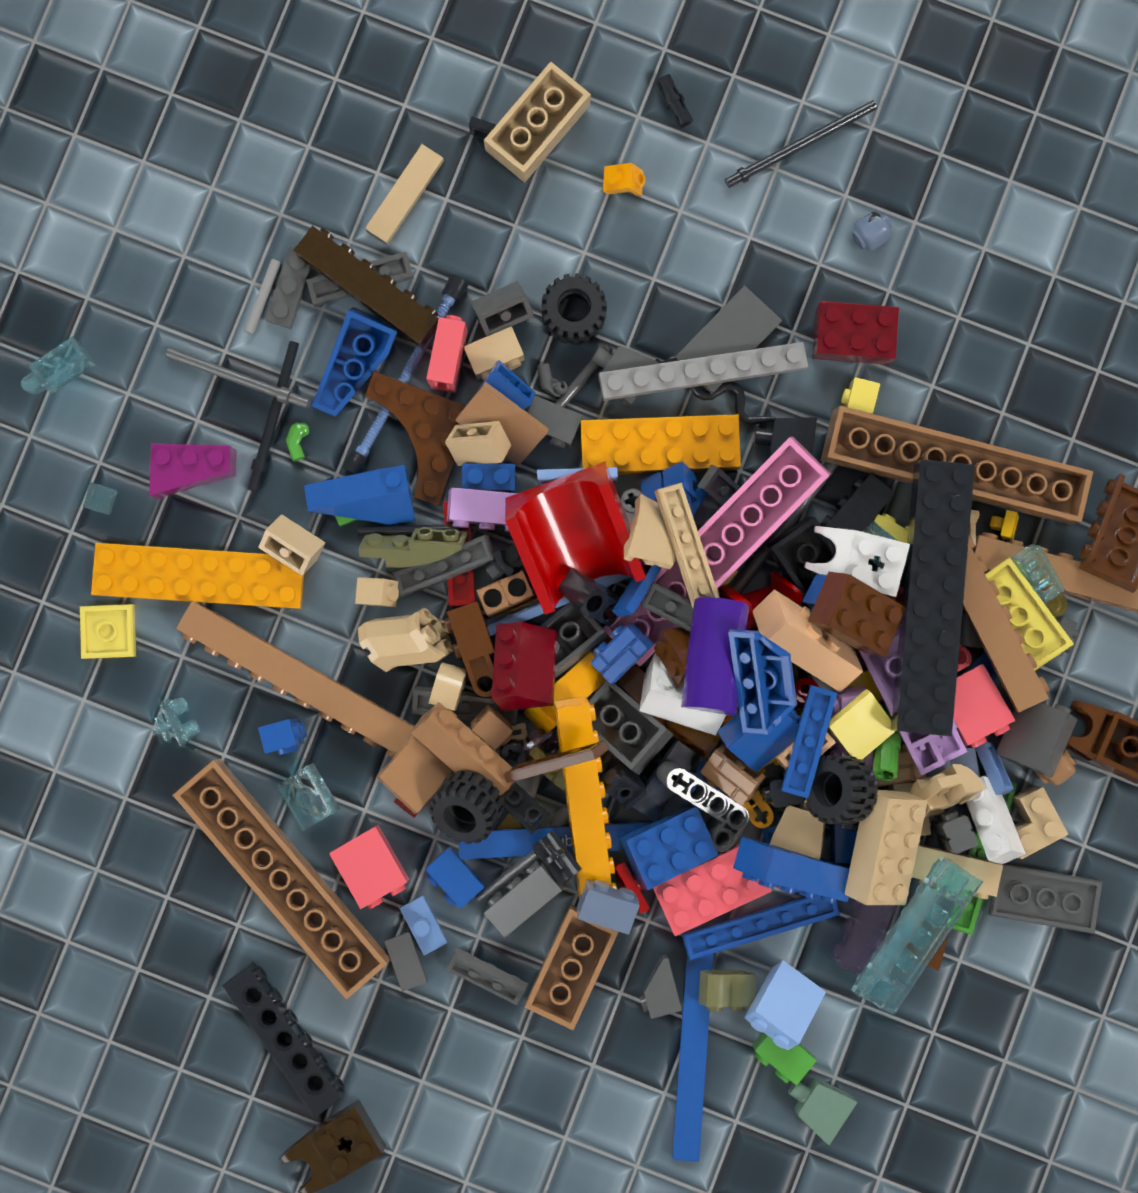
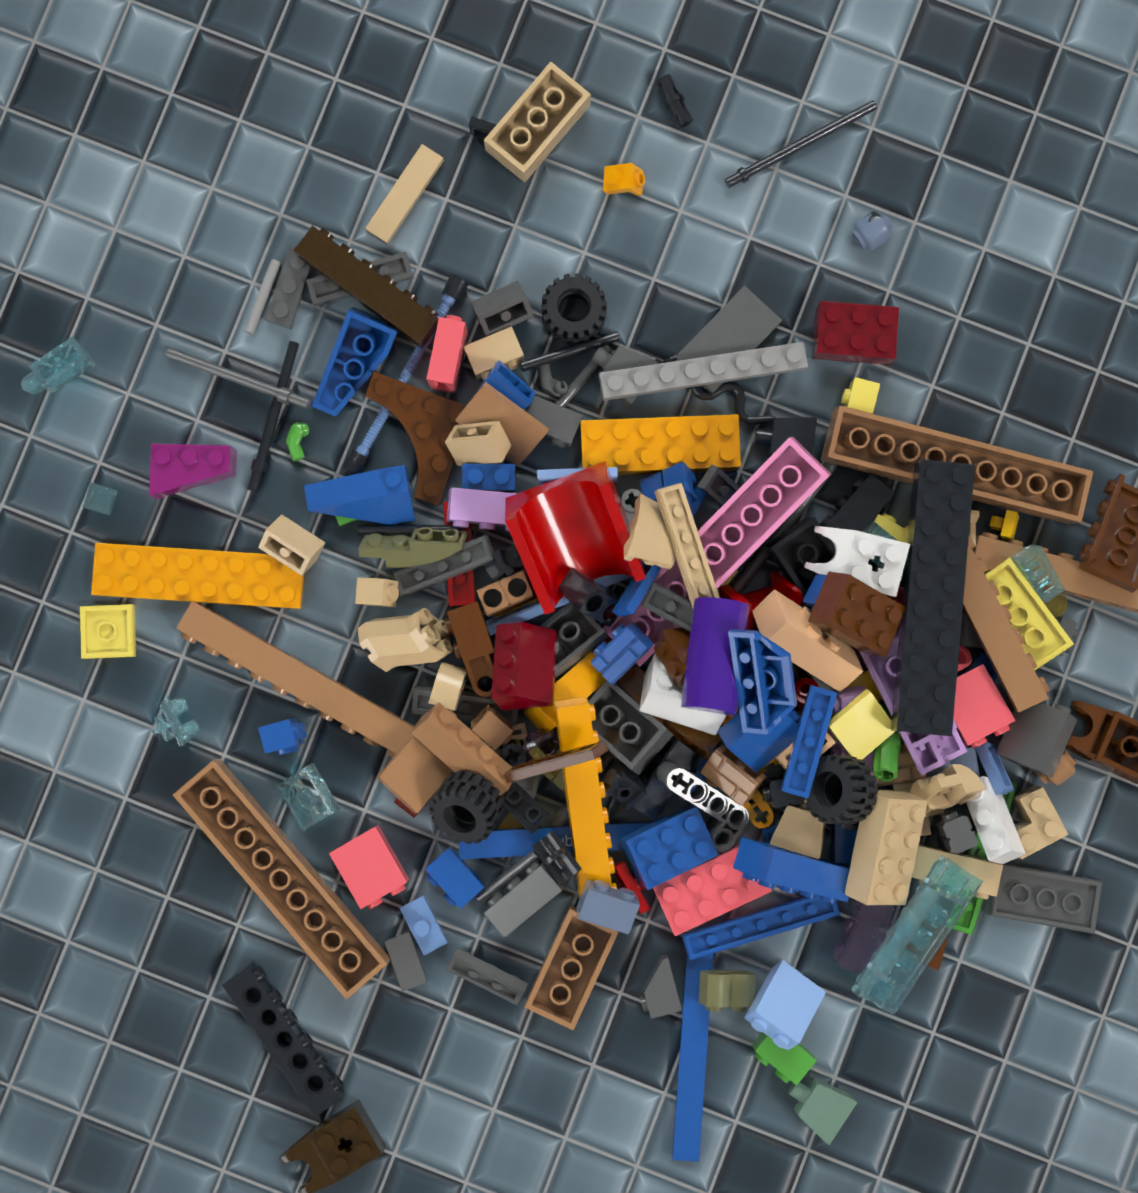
(569, 351): none -> black bar

